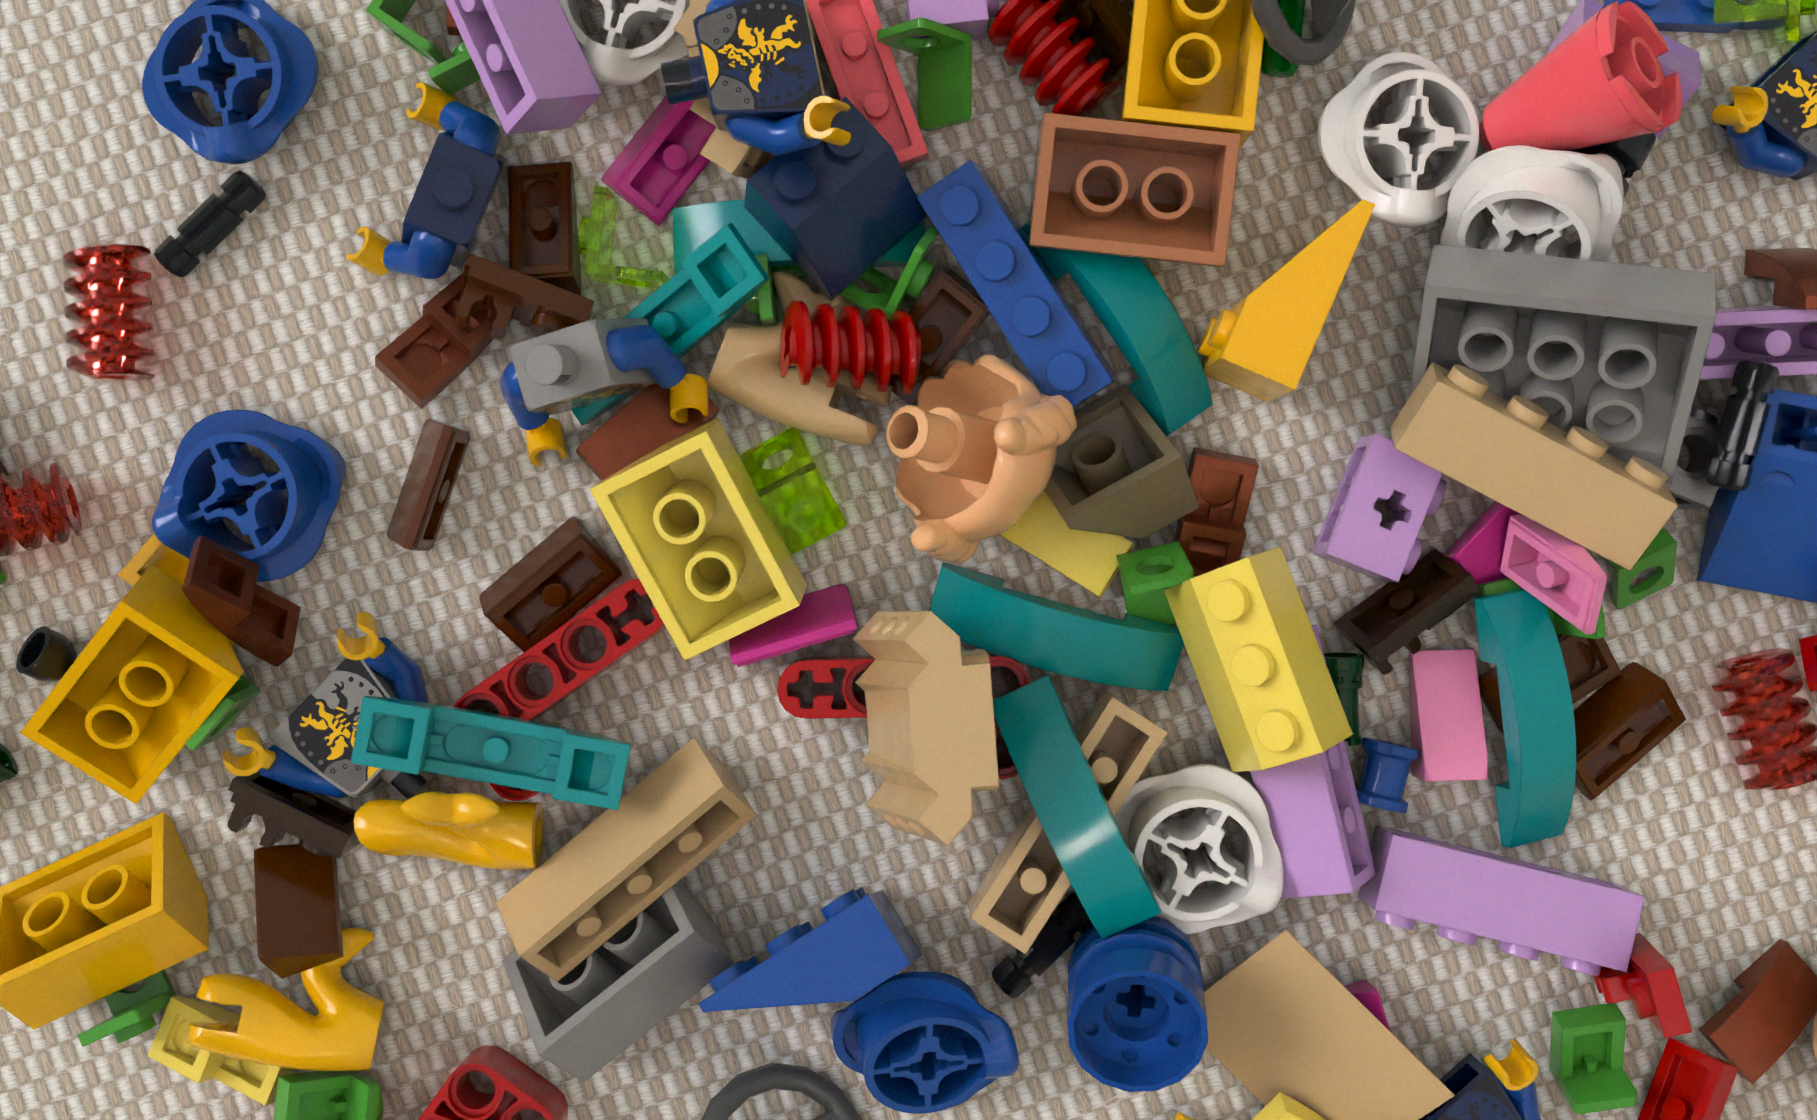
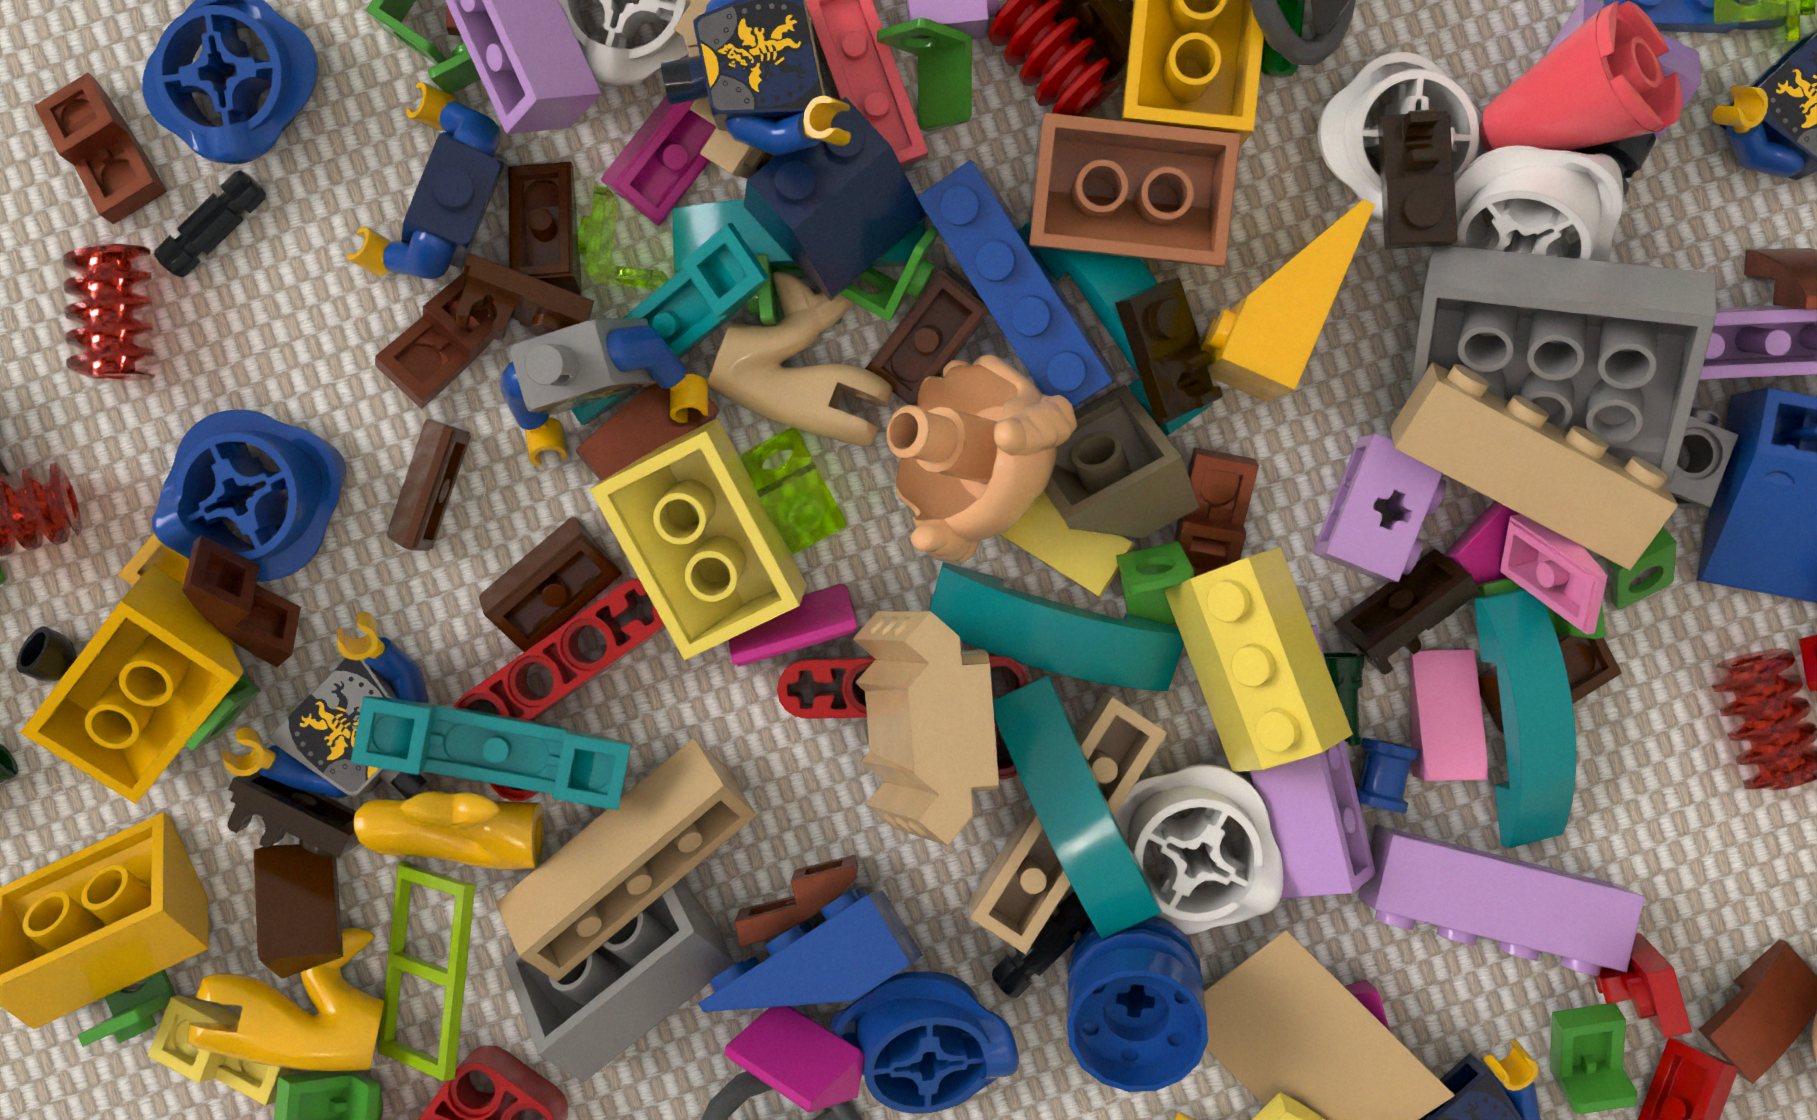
(101, 148): none -> copper slope
(452, 978): none -> lime window
(799, 1058): none -> dark pink slope
(812, 889): none -> copper slope
(850, 345): red piece -> none
(1167, 350): none -> dark brown plate
(1417, 179): none -> dark brown plate
(1621, 726): reddish brown slope -> none
(1742, 425): black axle -> none

